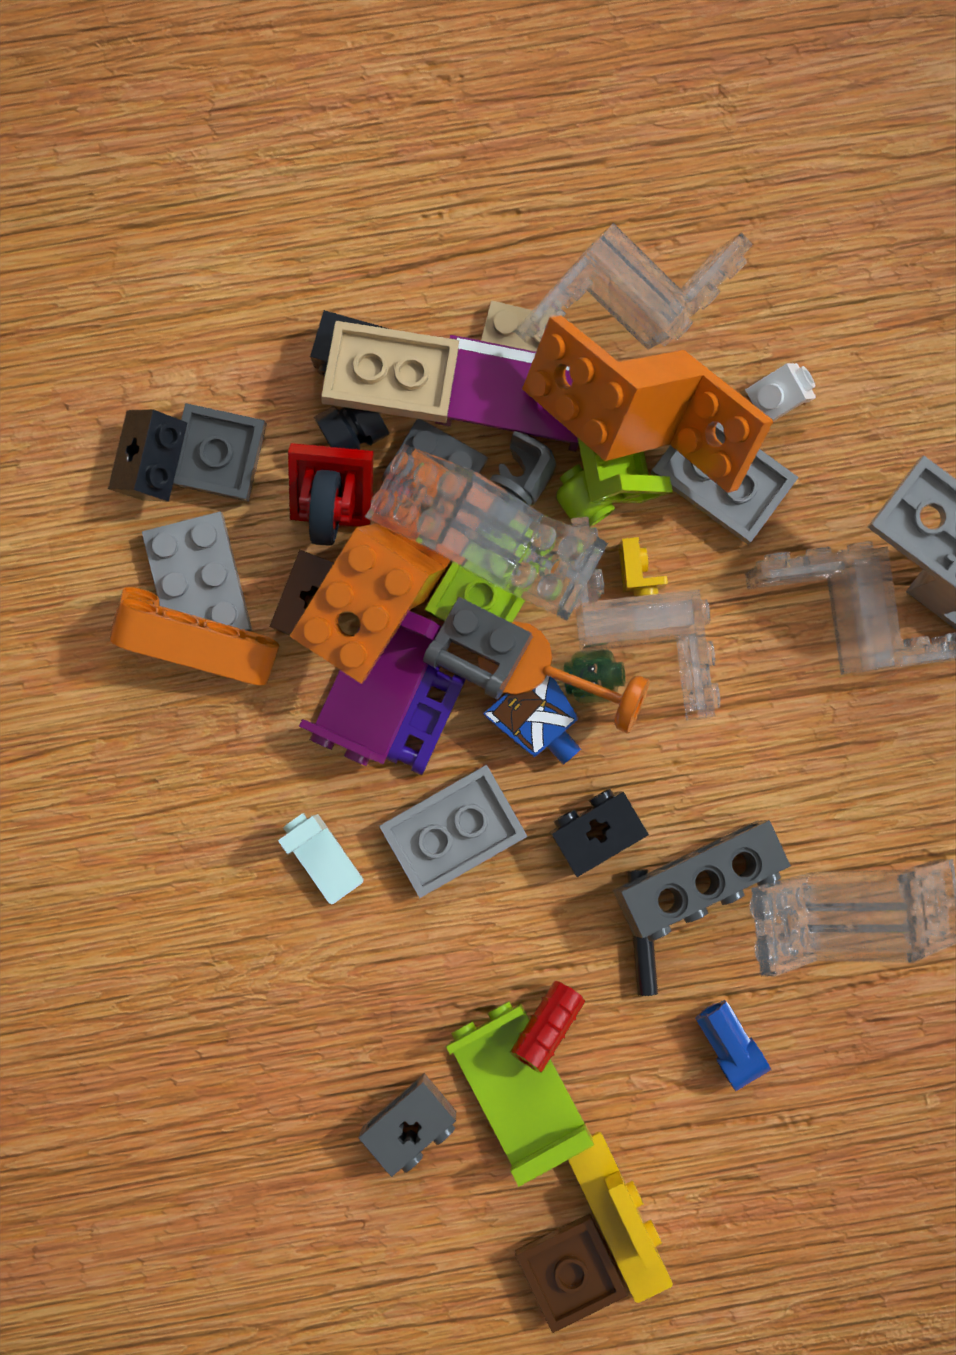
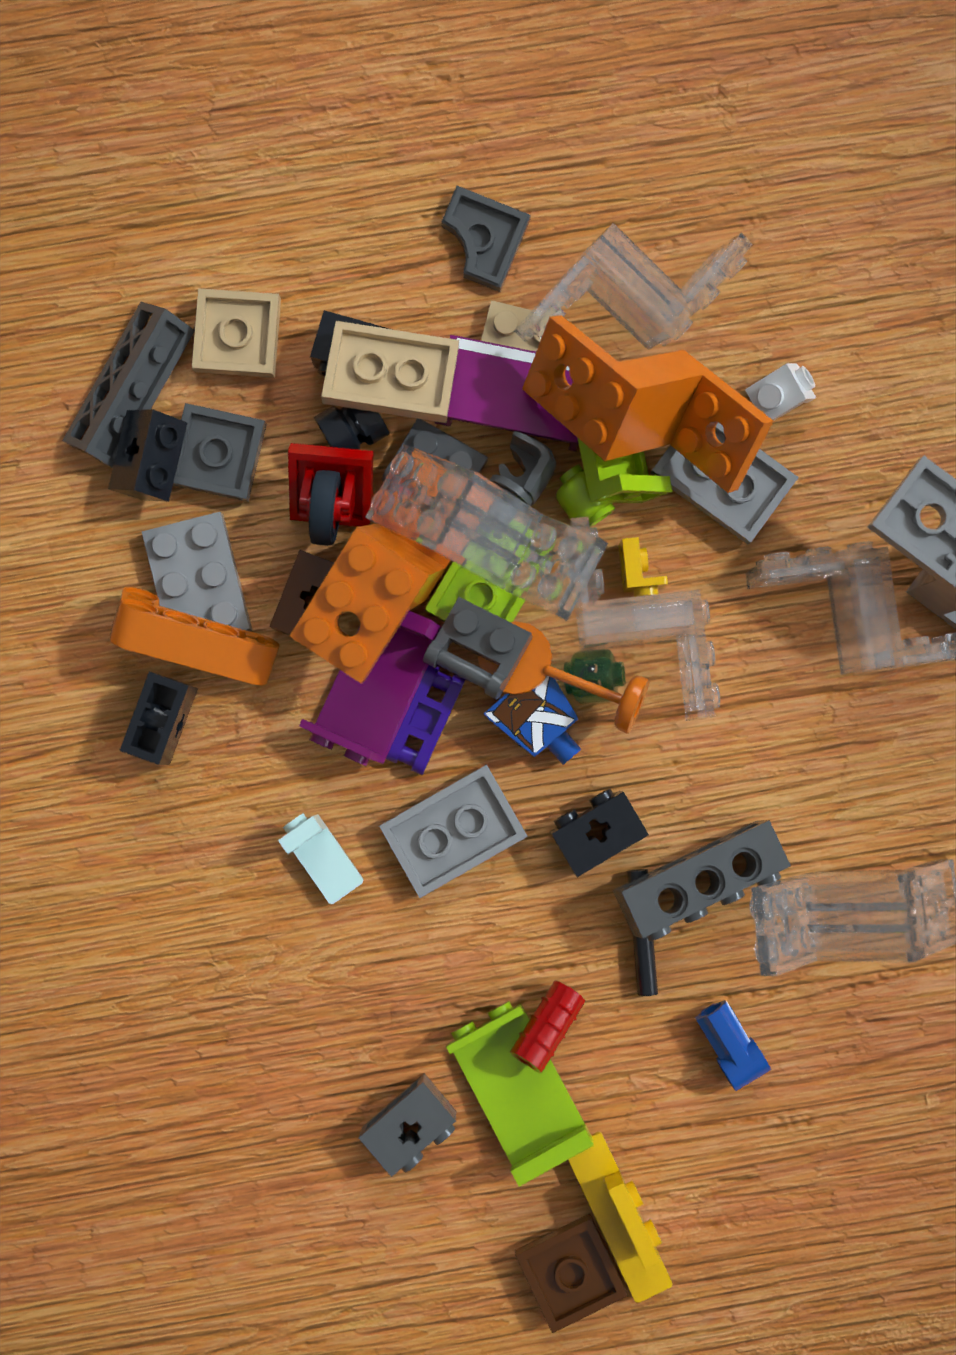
(131, 385): none -> dark grey fence
(158, 719): none -> black brick
(236, 333): none -> tan plate
(487, 233): none -> dark grey tile

